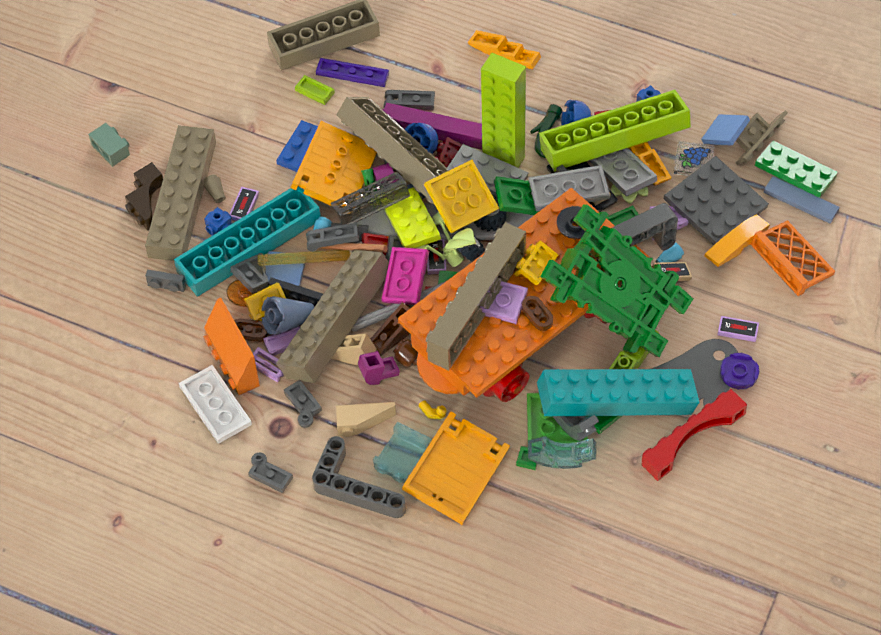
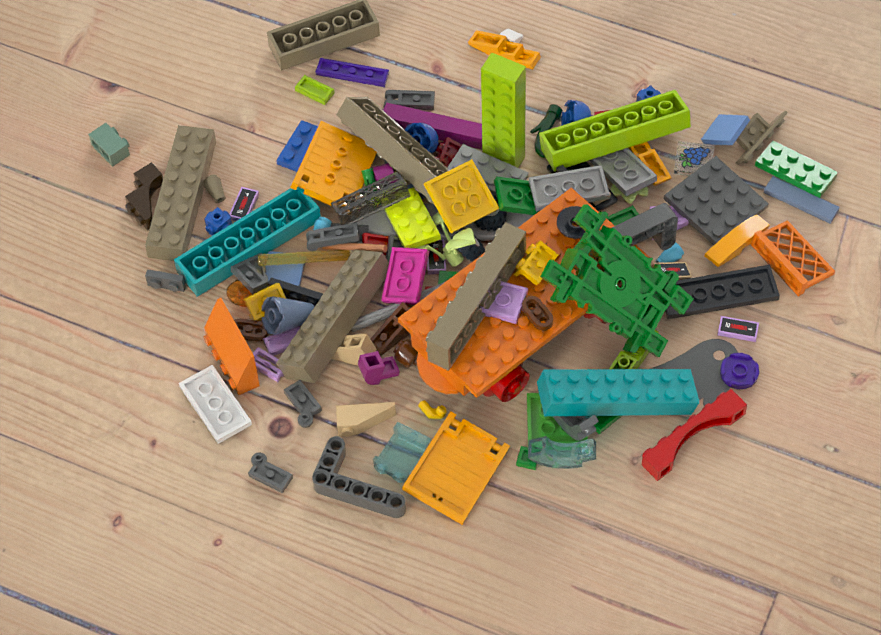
(512, 36): none -> white slope
(728, 290): none -> black plate

